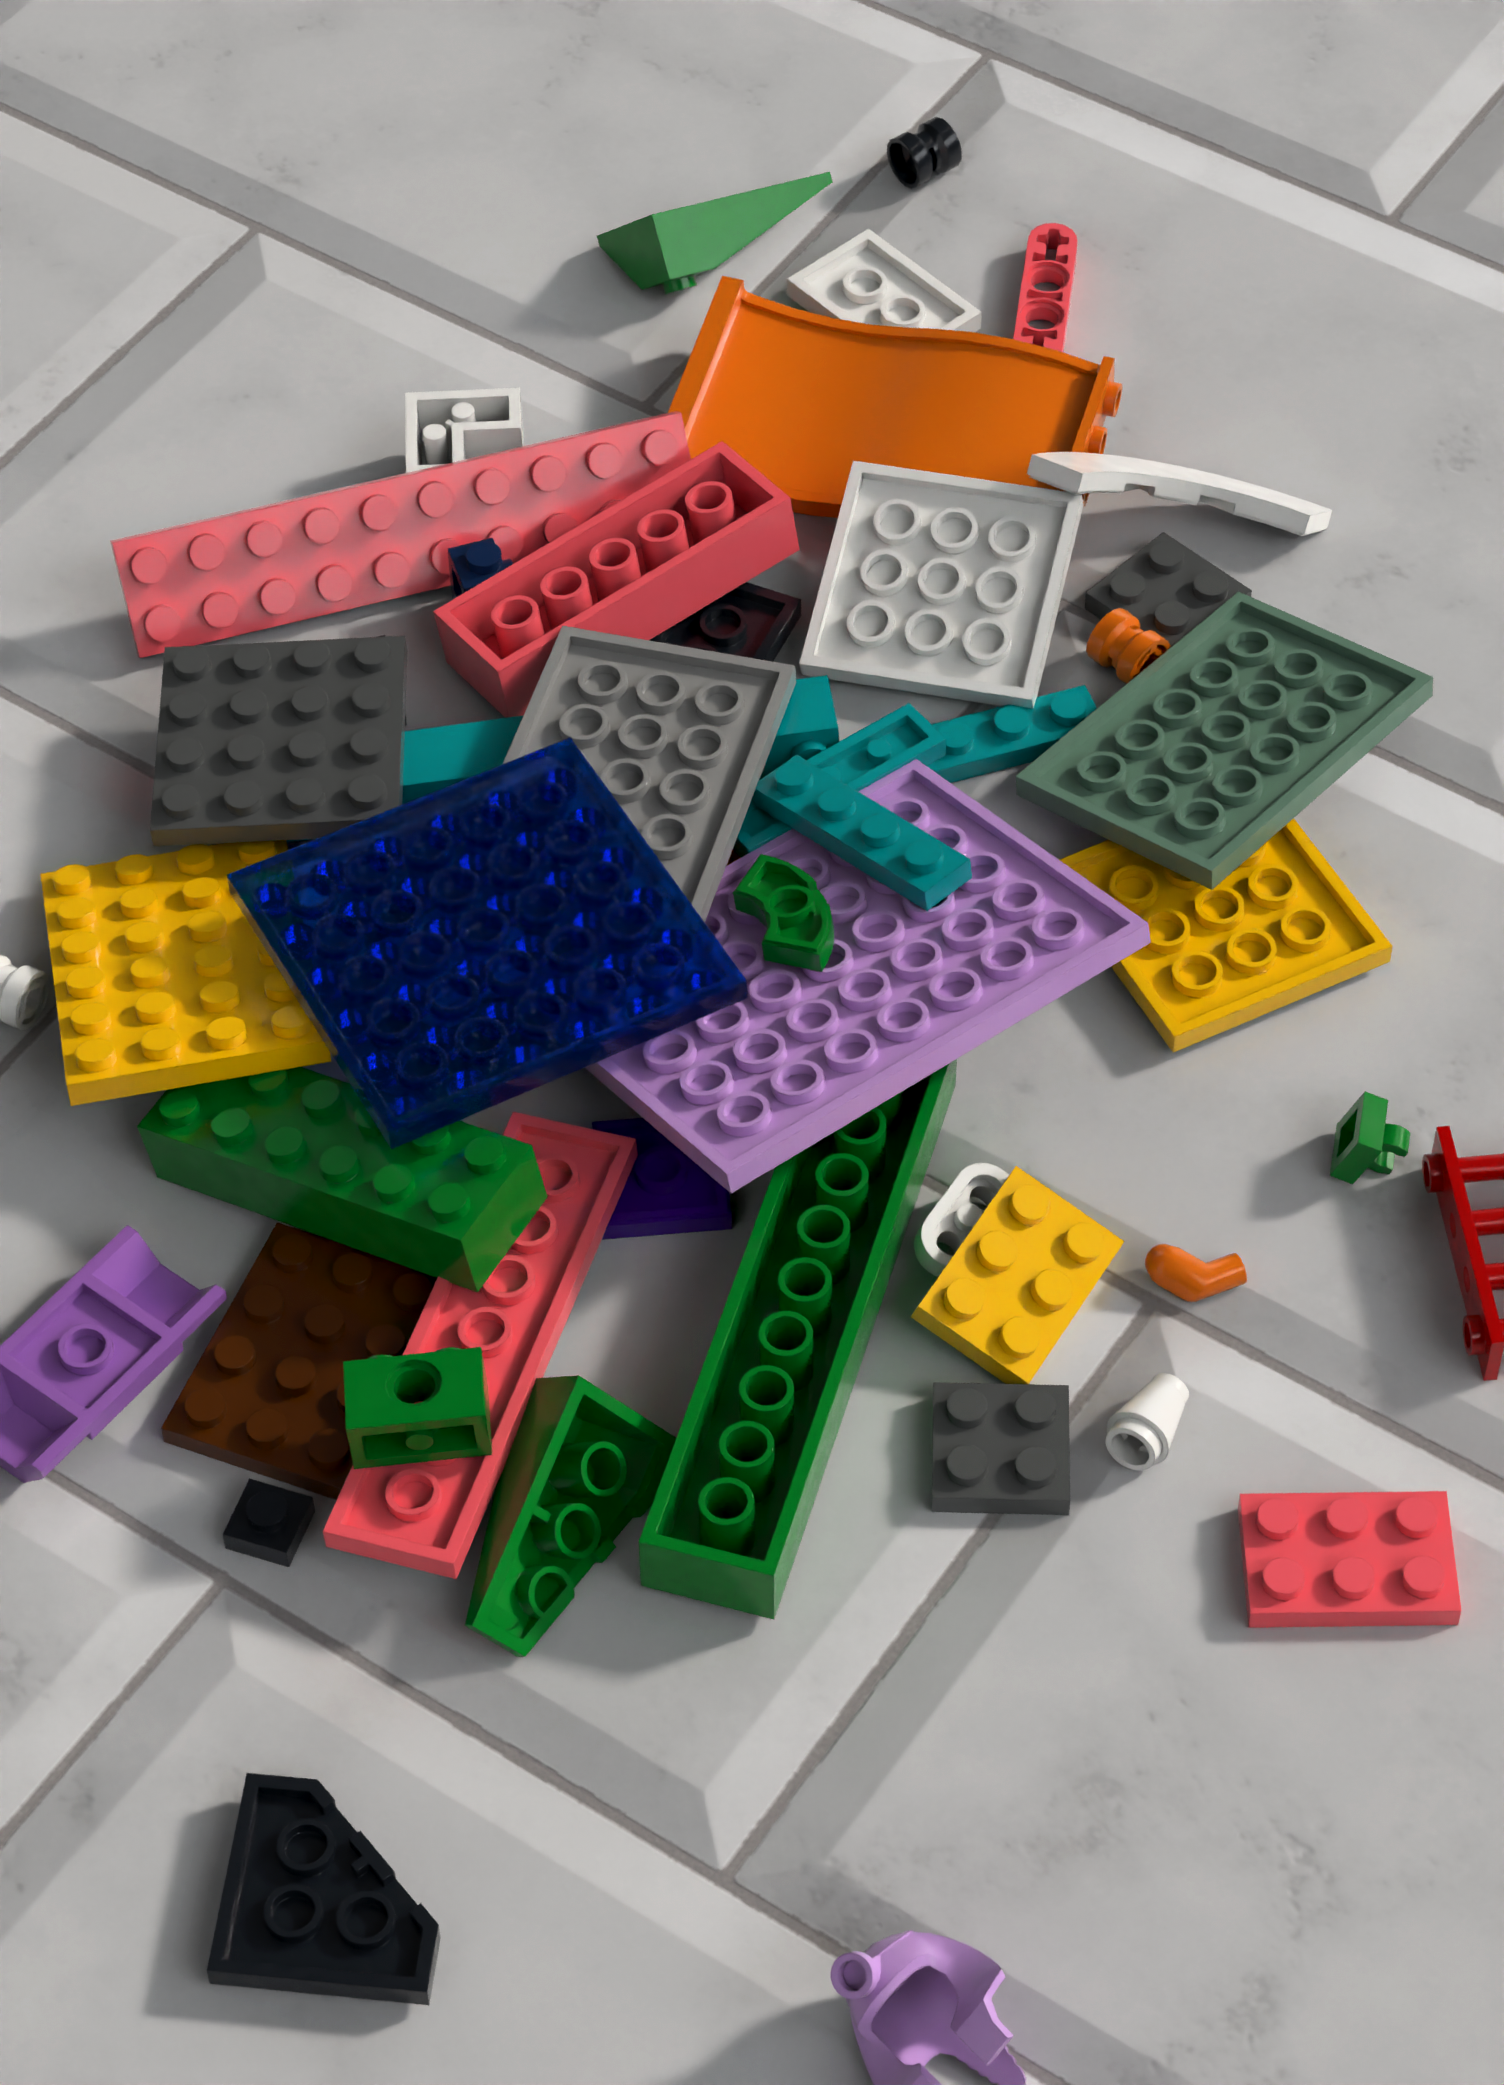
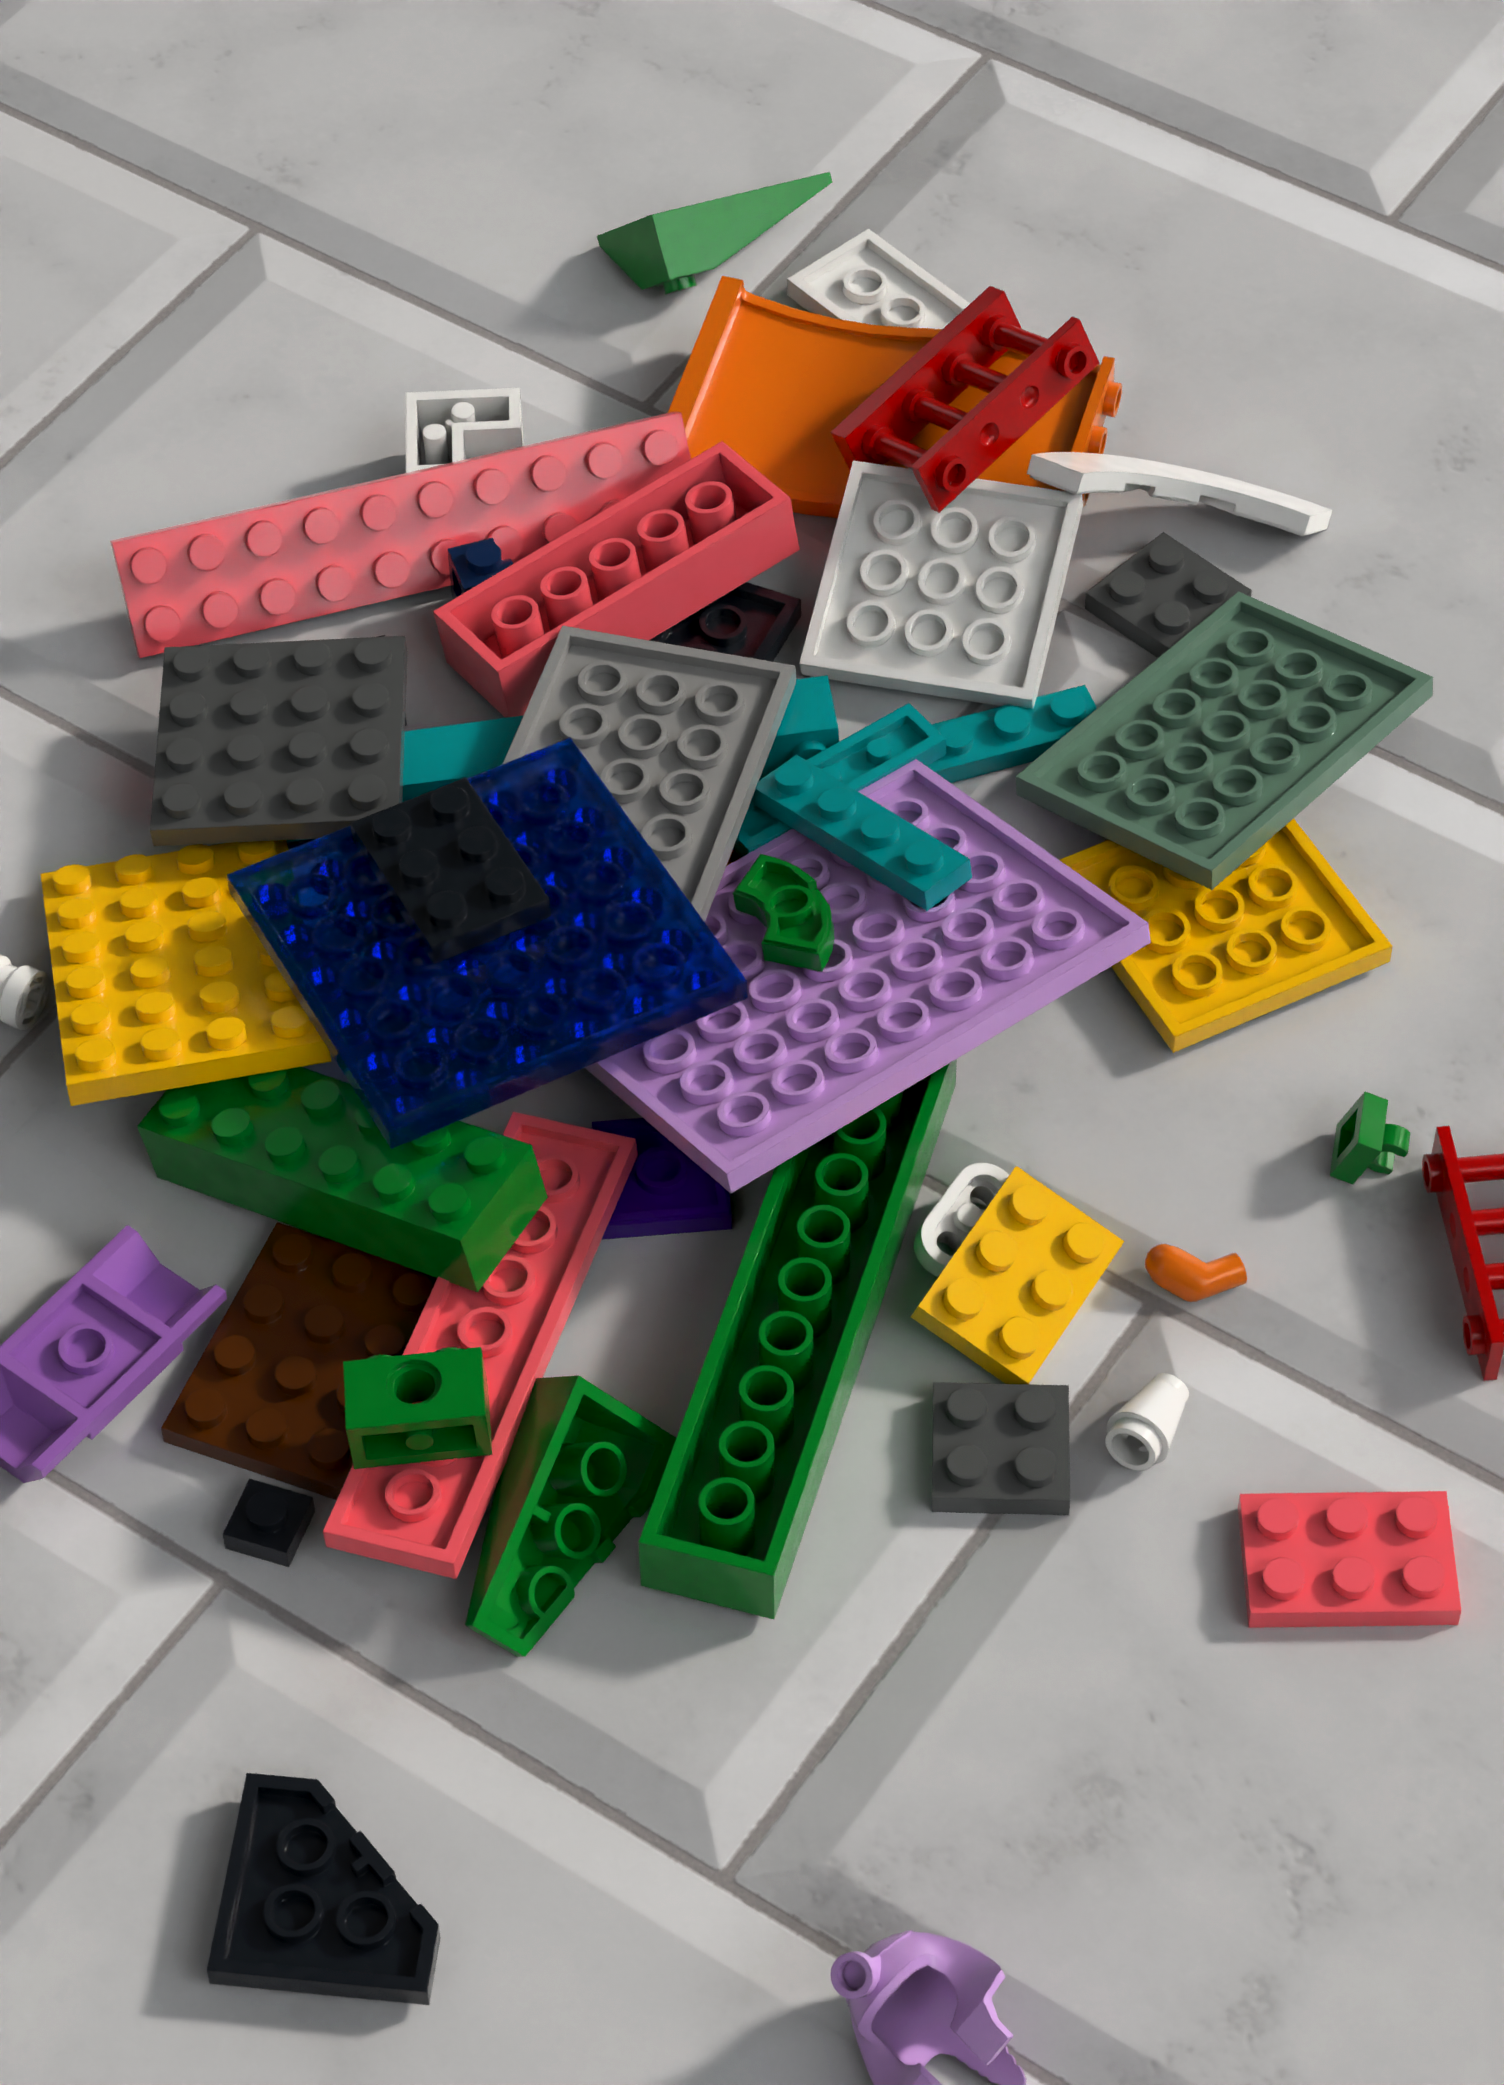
(450, 870): none -> black plate
(927, 151): black wheel -> none
(941, 372): none -> red fence
(1048, 305): coral beam -> none
(1125, 646): orange wheel -> none

